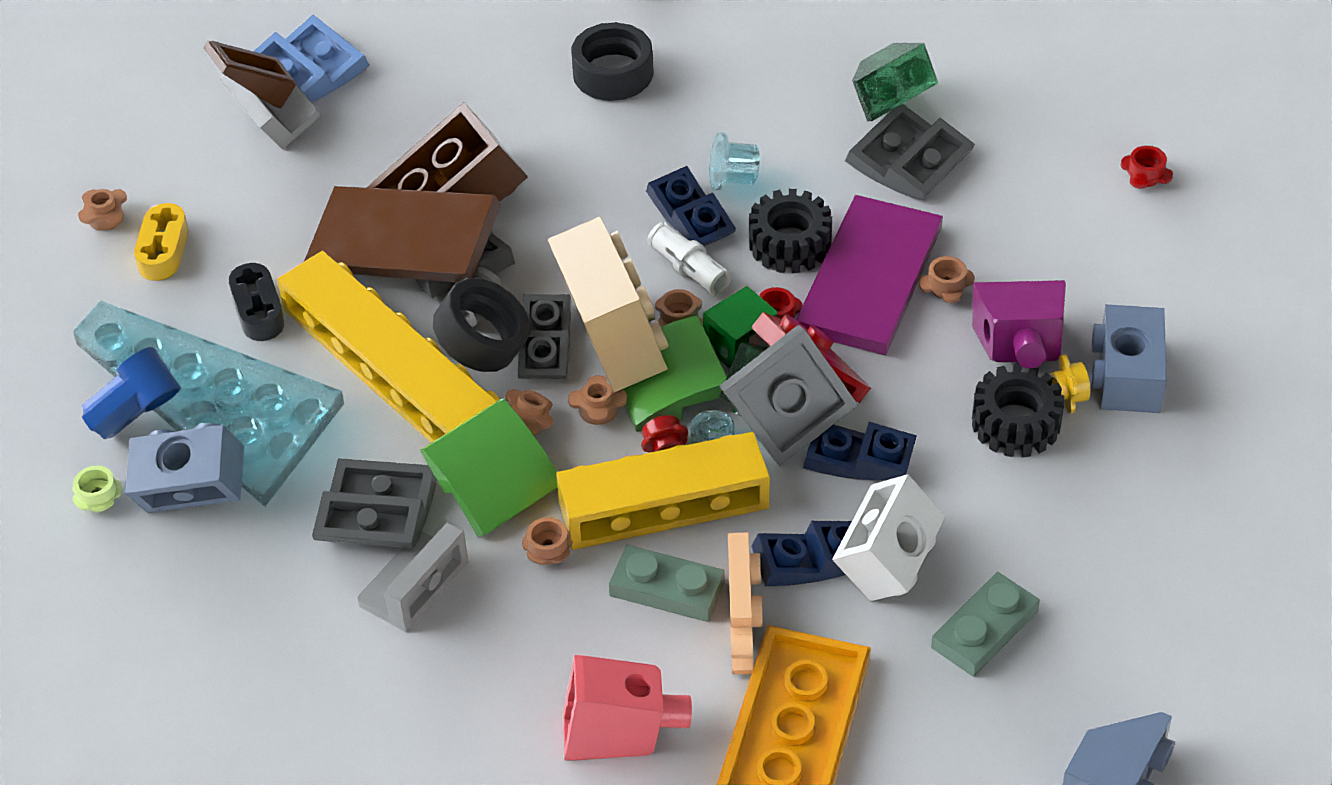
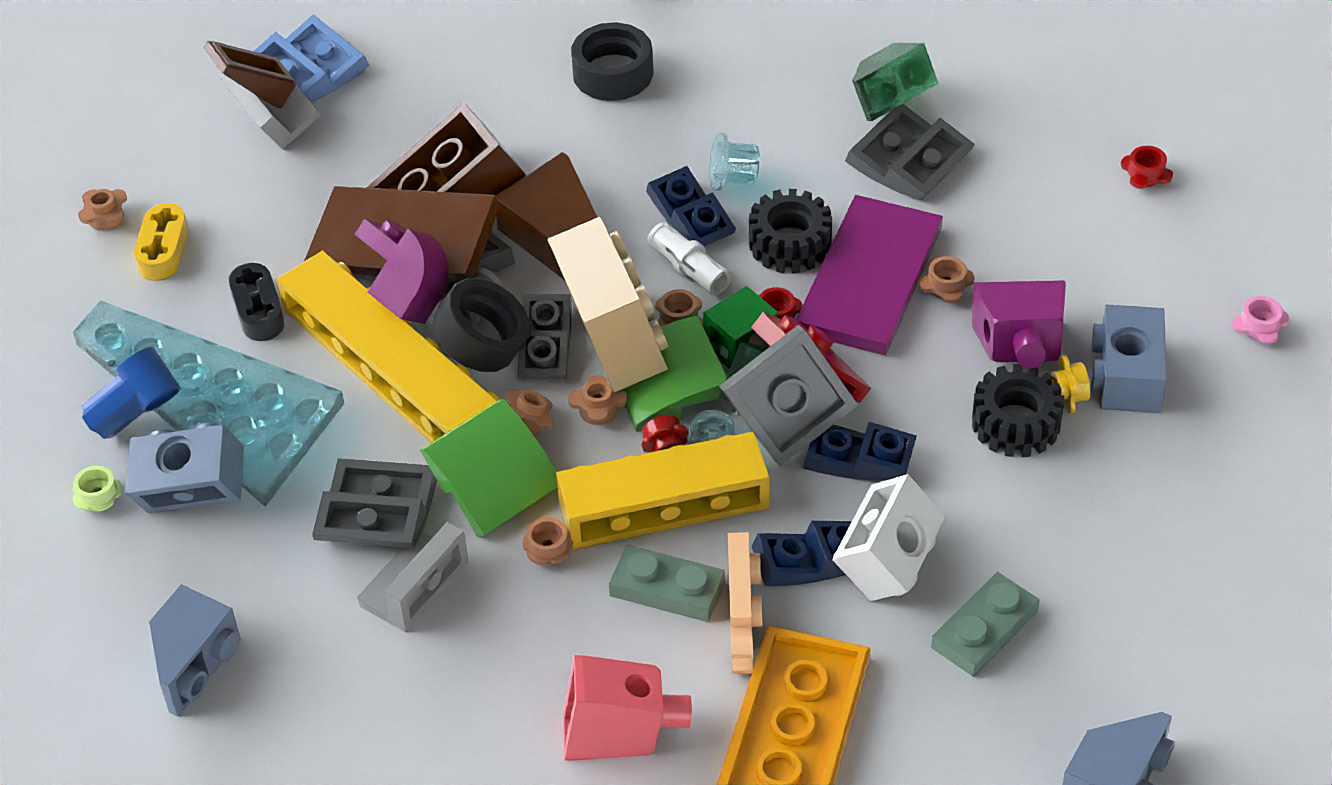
(189, 643): none -> sand blue slope
(414, 269): none -> magenta brick
(543, 207): none -> reddish brown slope
(1261, 319): none -> bright pink plate

